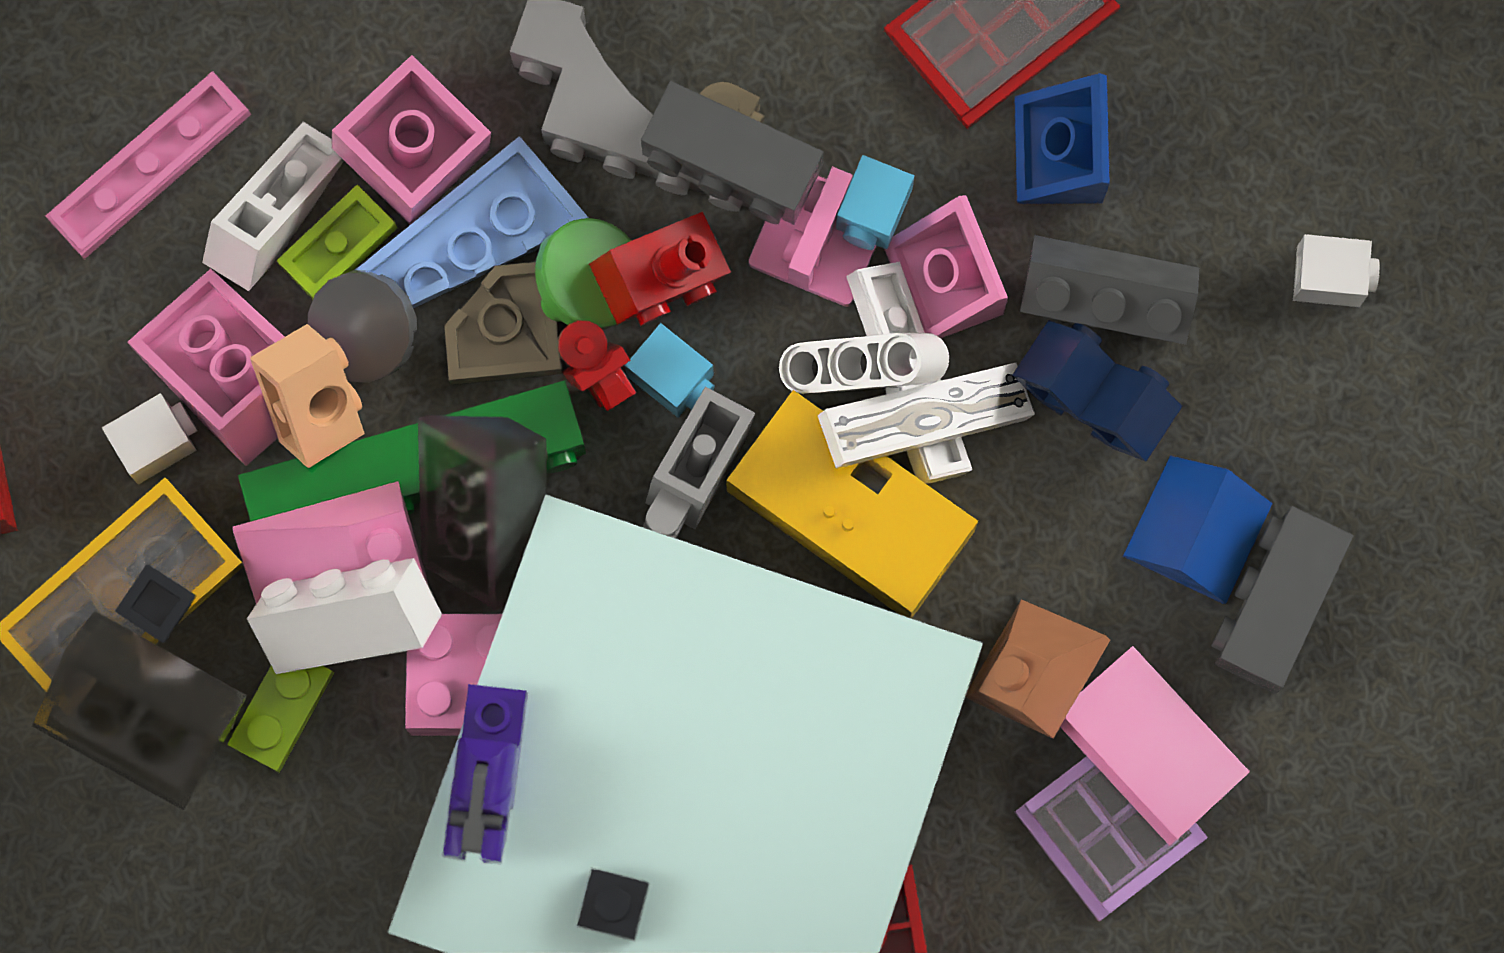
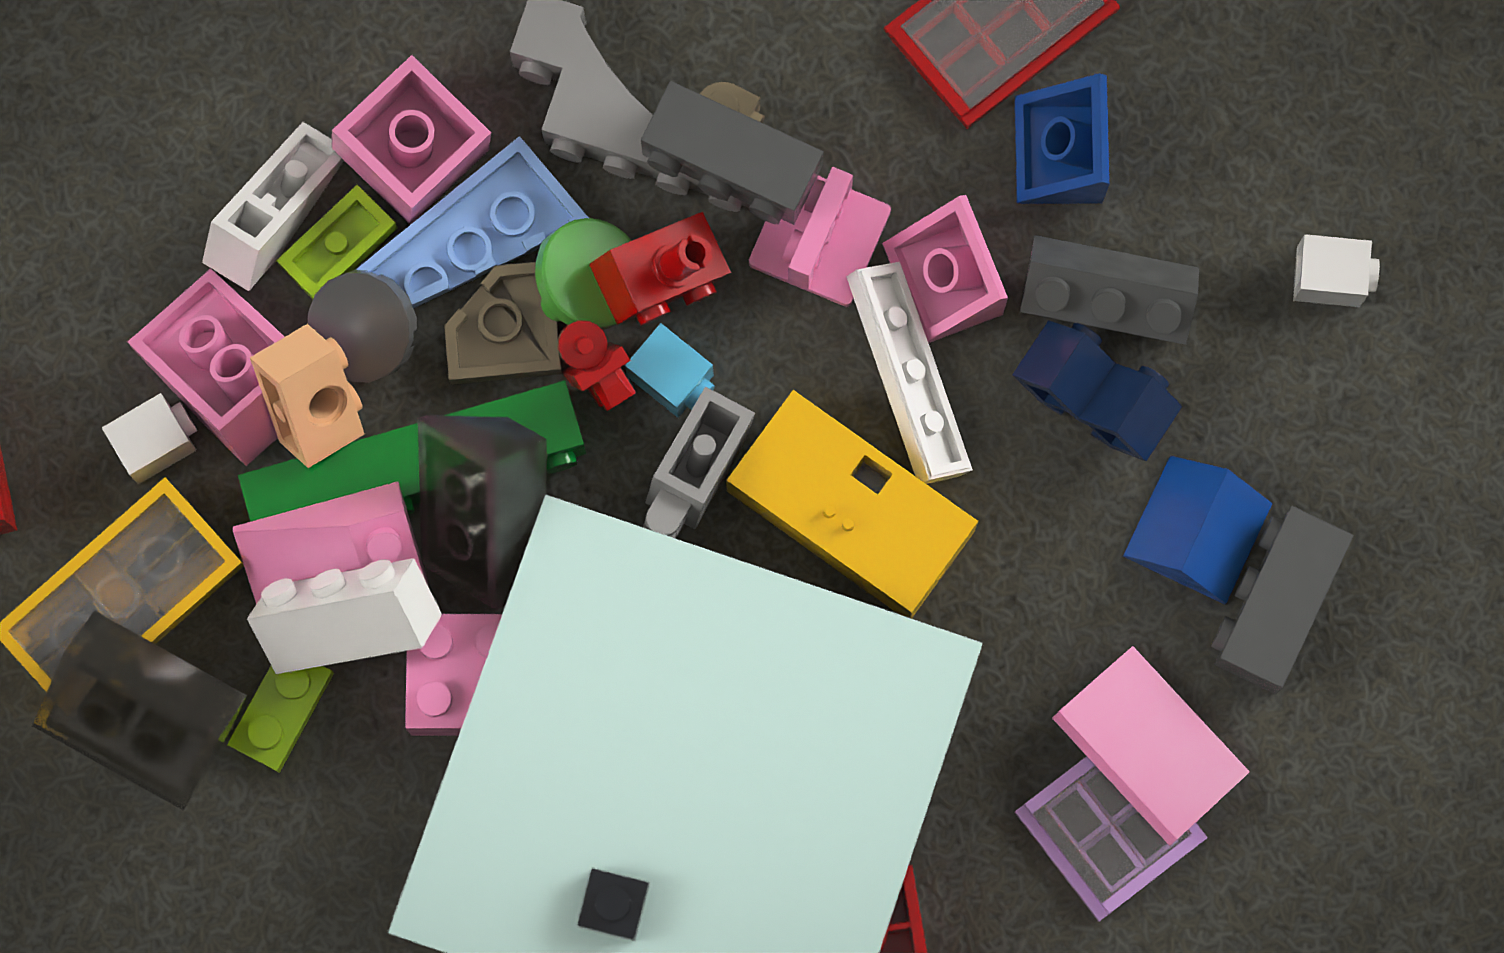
(148, 165): bright pink tile -> none
(155, 603): black plate -> none
(485, 773): dark purple plate -> none
(874, 204): medium azure brick -> none
(885, 356): white beam -> none
(924, 415): white tile -> none
(1037, 668): nougat slope -> none

